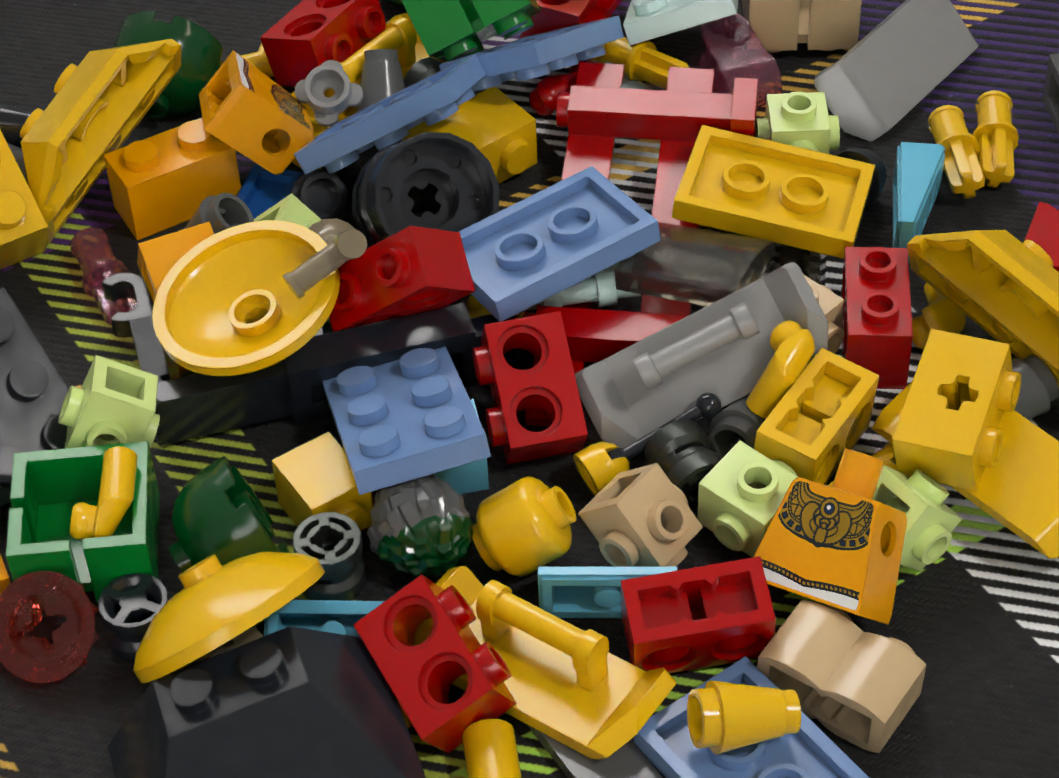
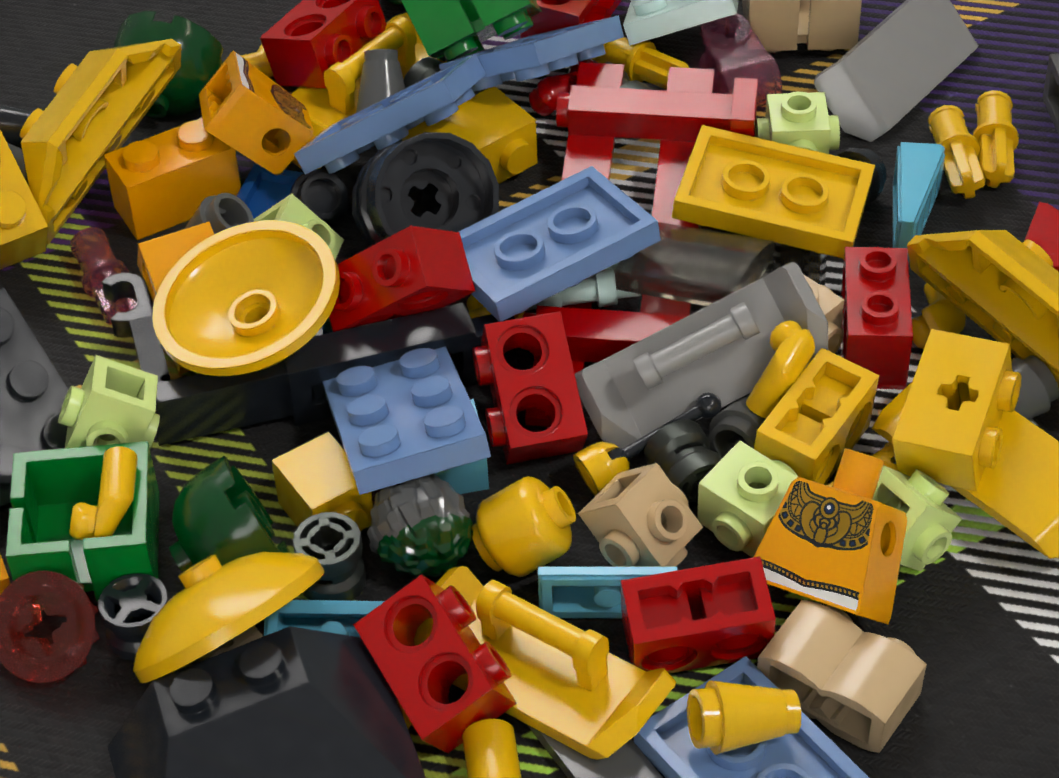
(328, 76): light grey plate -> none
(342, 245): dark tan piece -> none

